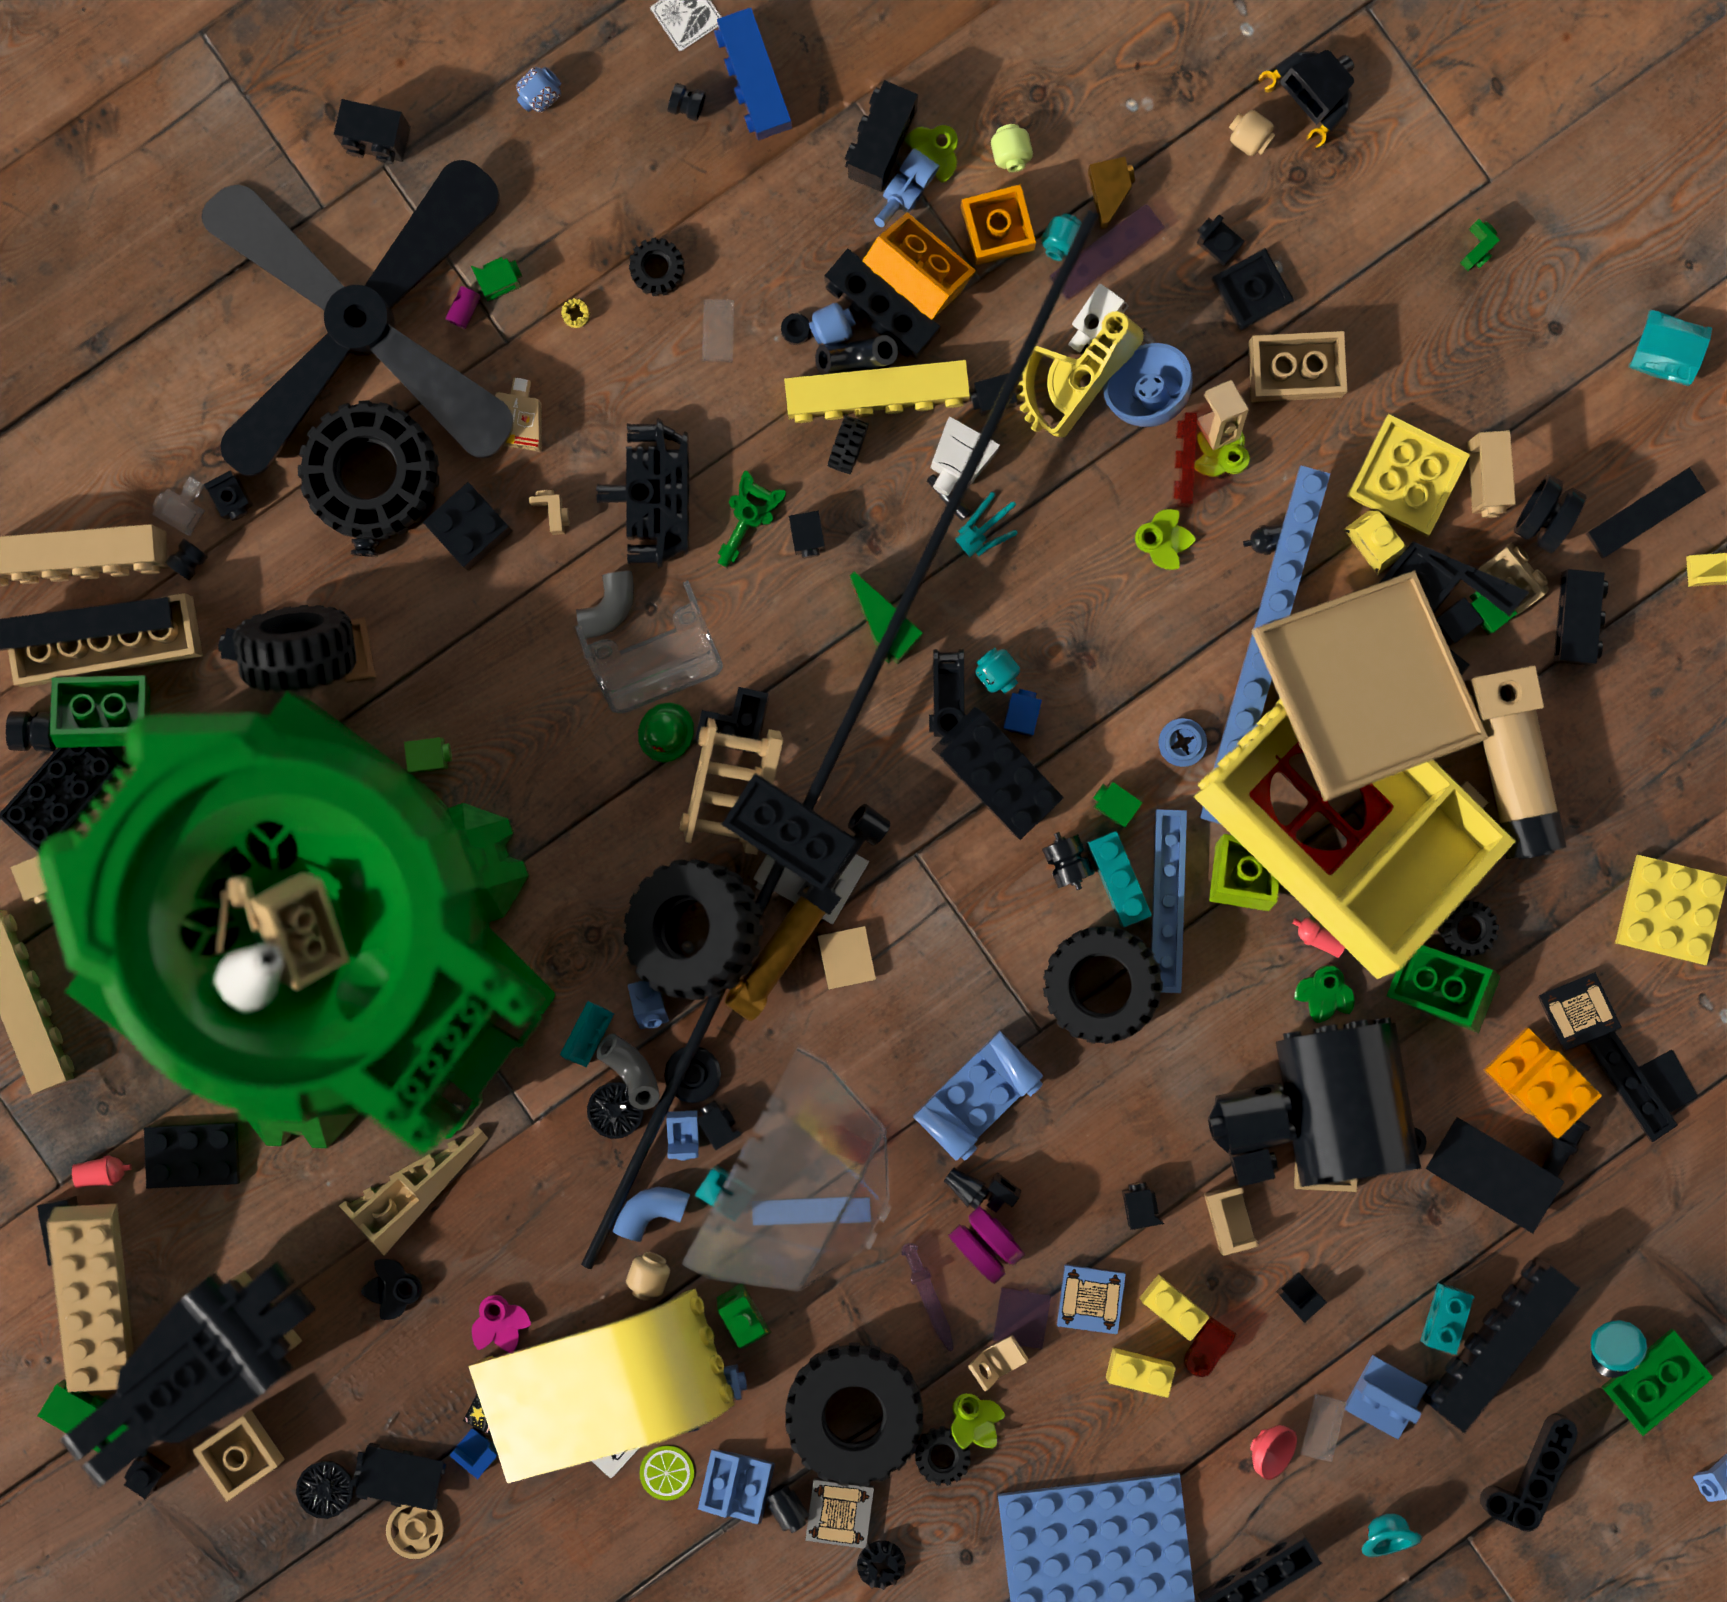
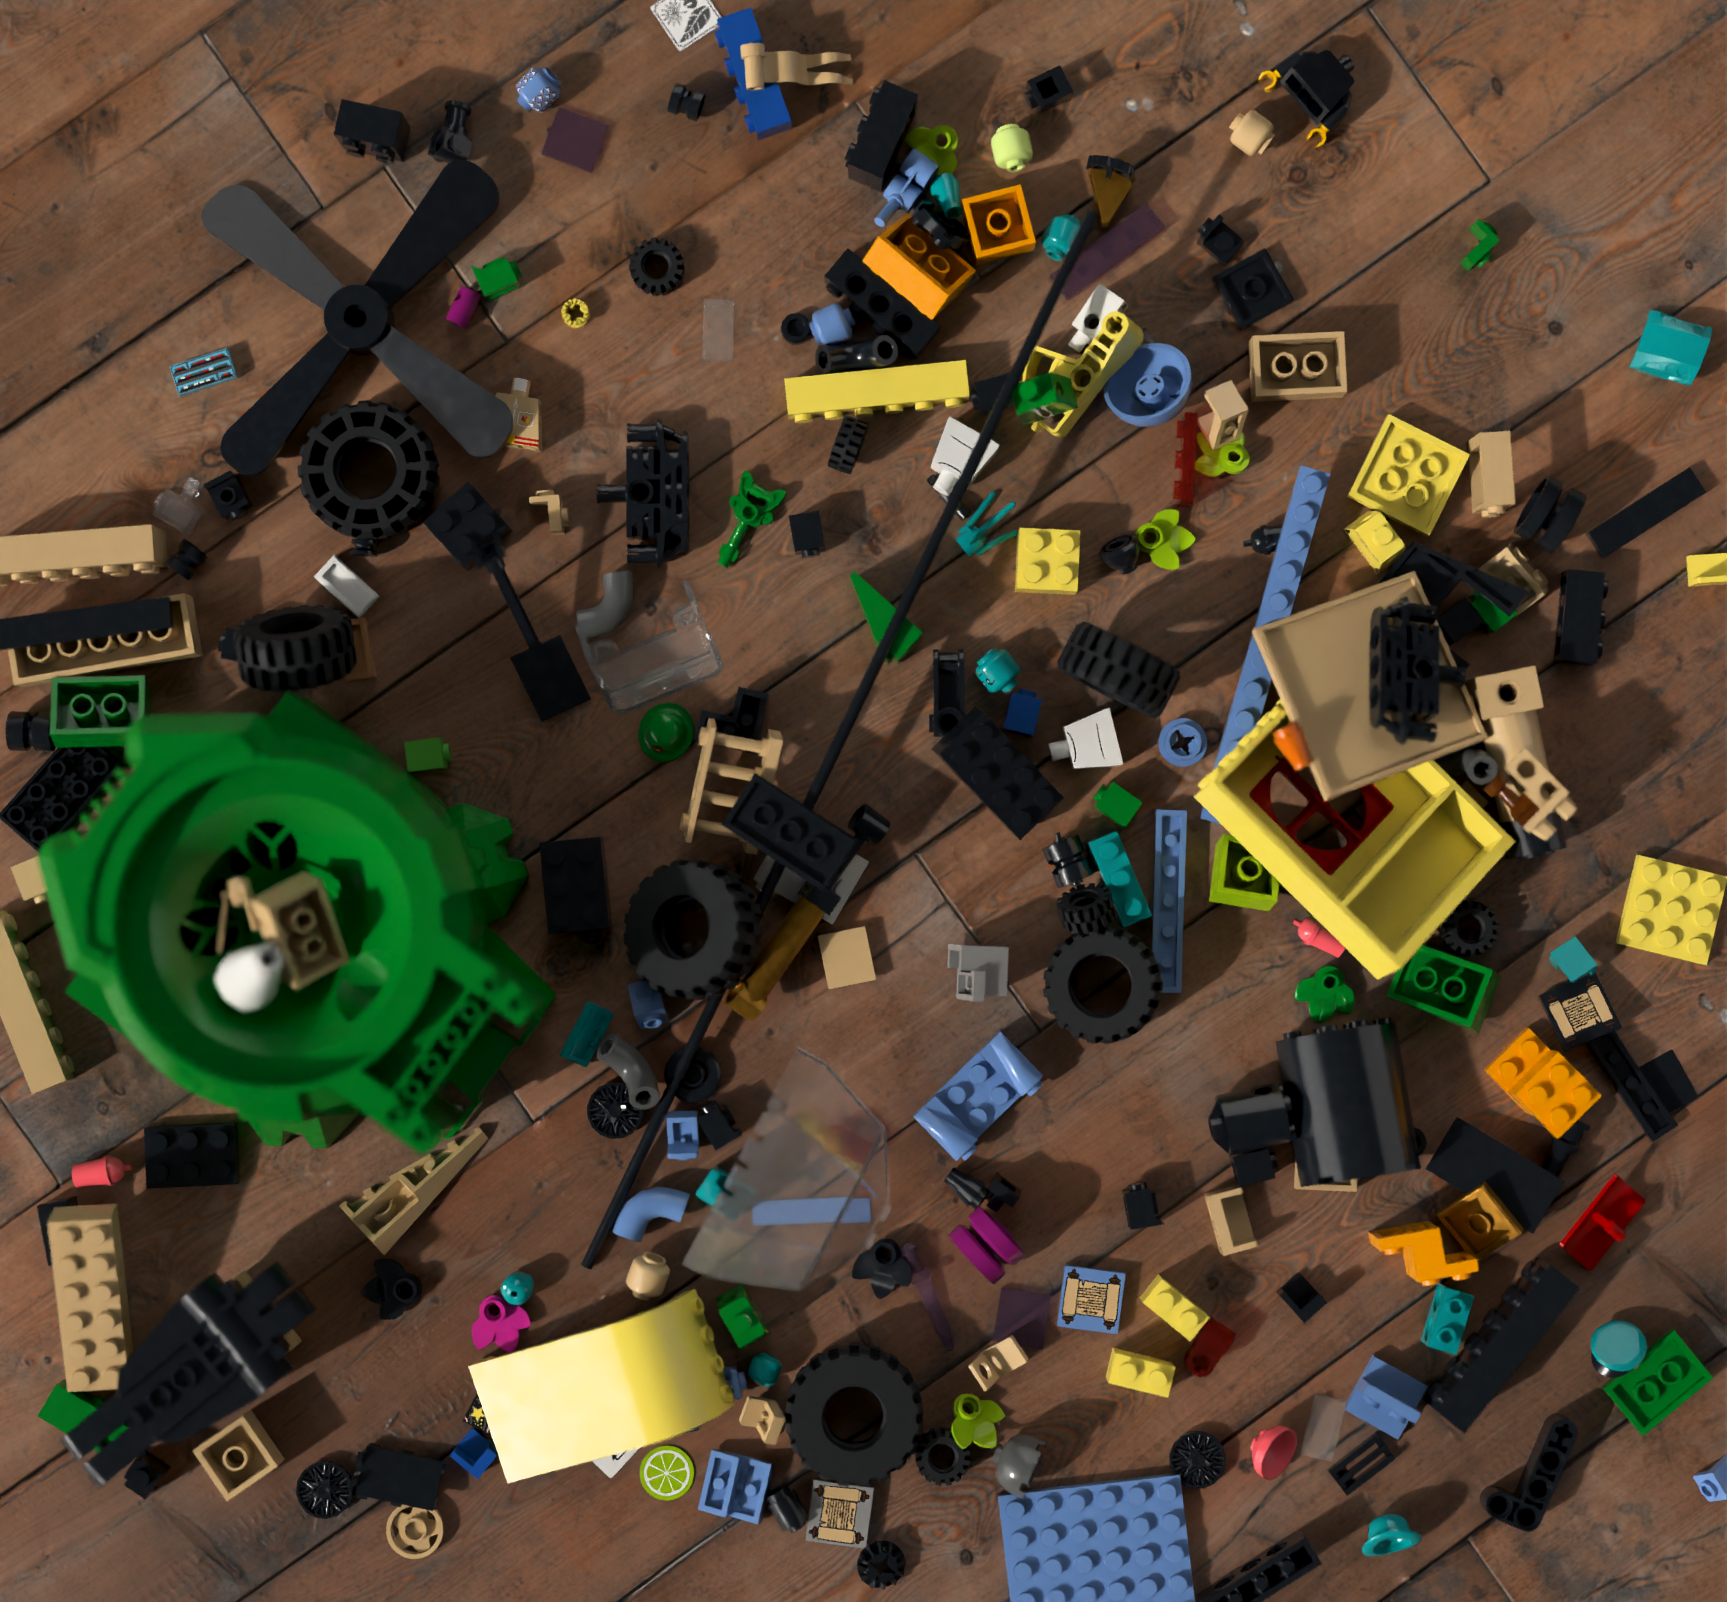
(203, 372): none -> tile
(346, 586): none -> white tile
(451, 139): none -> black connector
(517, 1288): none -> teal piece
(545, 666): none -> black piece
(574, 140): none -> piece
(575, 885): none -> black brick
(764, 1369): none -> teal piece
(764, 1416): none -> tan bracket
(788, 67): none -> tan flag
(883, 1272): none -> black plate
(944, 231): none -> black plate
(947, 194): none -> teal cone
(980, 970): none -> light grey plate
(1018, 1462): none -> dark grey cylinder
(1039, 398): none -> green torso
(1047, 561): none -> light yellow brick
(1055, 82): none -> black brick
(1086, 908): none -> black tyre
(1089, 743): none -> white torso
(1111, 165): none -> black piece
(1118, 669): none -> black tyre
(1121, 553): none -> black brick
(1197, 1459): none -> black wheel
(1293, 745): none -> orange cone
(1367, 1474): none -> black tile
(1393, 671): none -> black piece
(1423, 1252): none -> light orange bracket
(1469, 763): none -> dark grey cylinder
(1480, 1221): none -> pearl gold tile
(1541, 795): none -> tan hips
(1573, 960): none -> teal panel
(1602, 1222): none -> red shield

